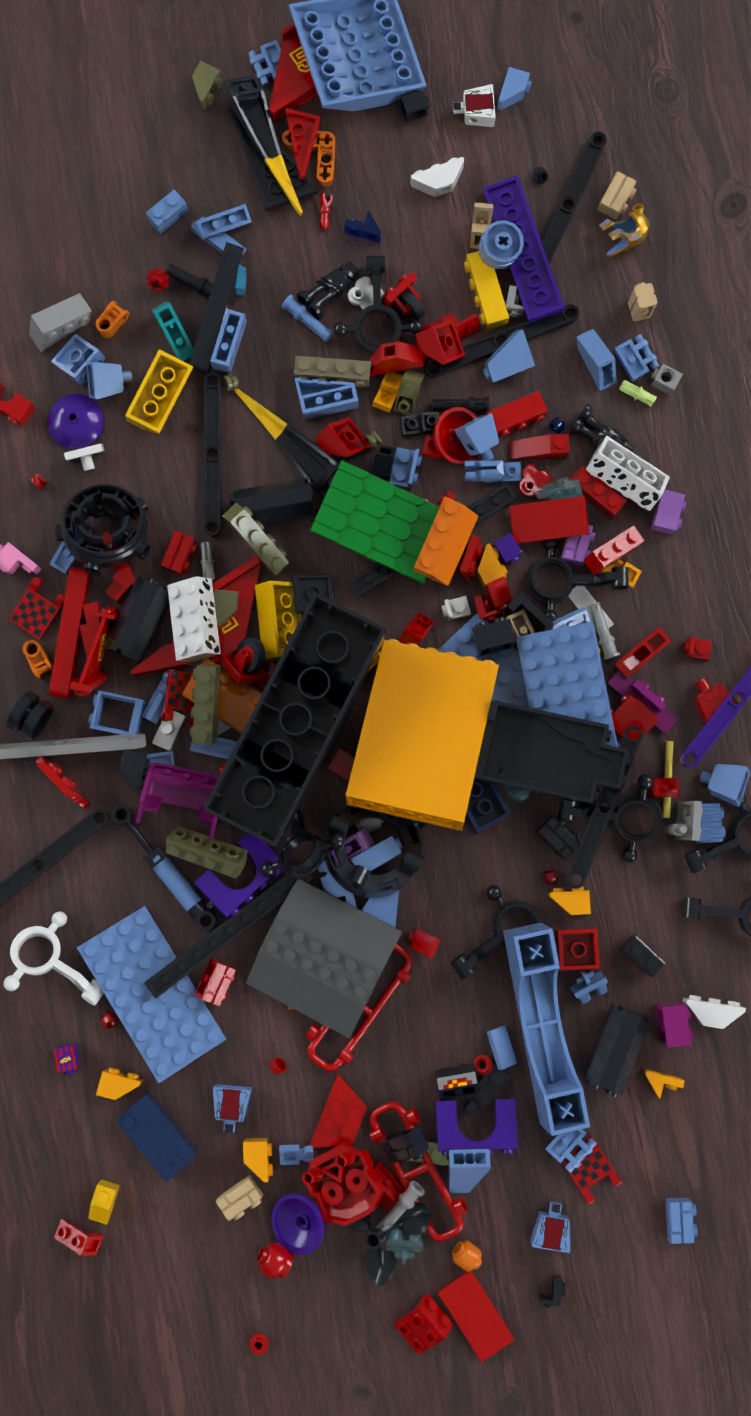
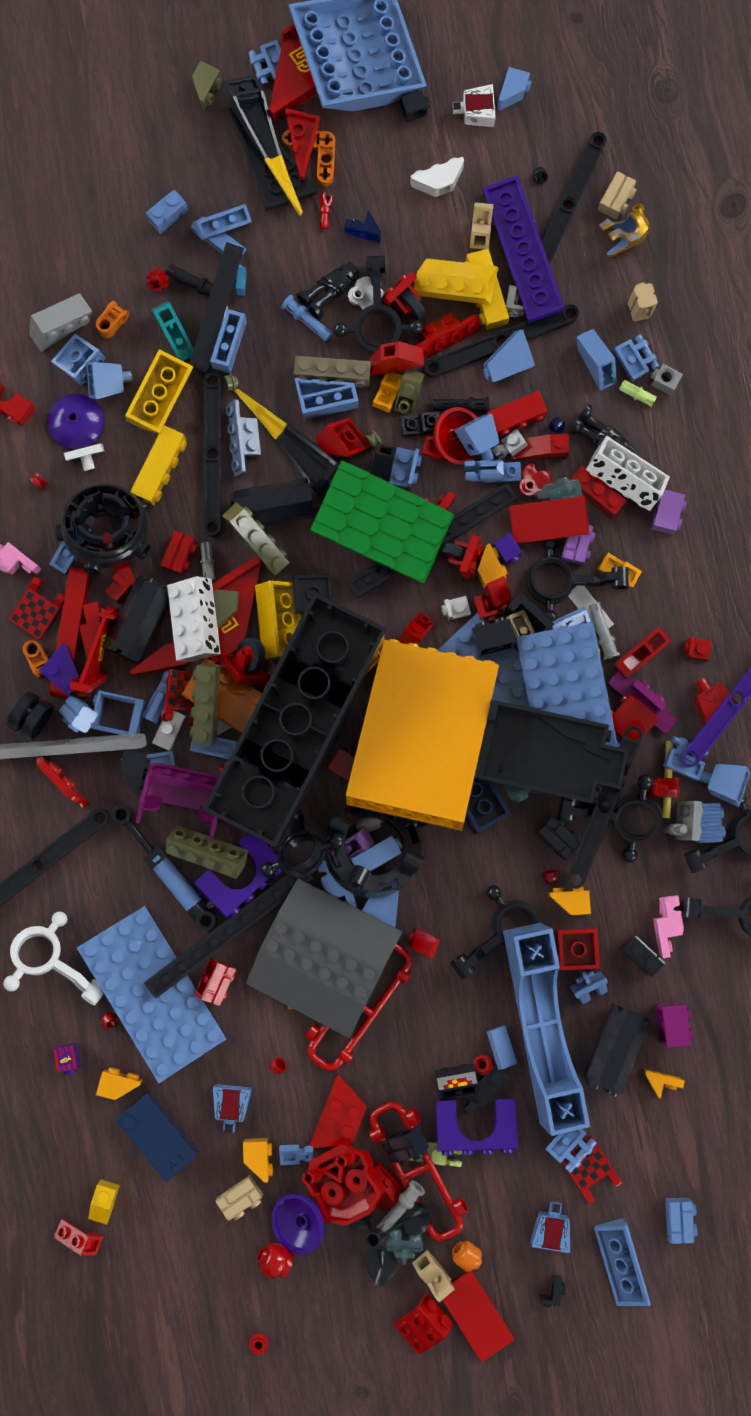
(61, 669): none -> dark purple wing
(77, 714): none -> medium blue brick
(159, 465): none -> yellow brick
(243, 437): none -> sand blue bracket
(433, 1275): none -> tan brick
(441, 342): red slope -> none
(445, 541): orange slope -> none
(456, 281): none -> yellow slope
(467, 1169): medium blue slope -> none
(511, 245): medium blue wheel -> none
(512, 444): none -> light grey plate
(613, 550): brick -> none
(622, 1264): none -> medium blue slope
(668, 925): none -> bright pink plate
(673, 760): none -> medium blue plate
(712, 1012): white slope -> none

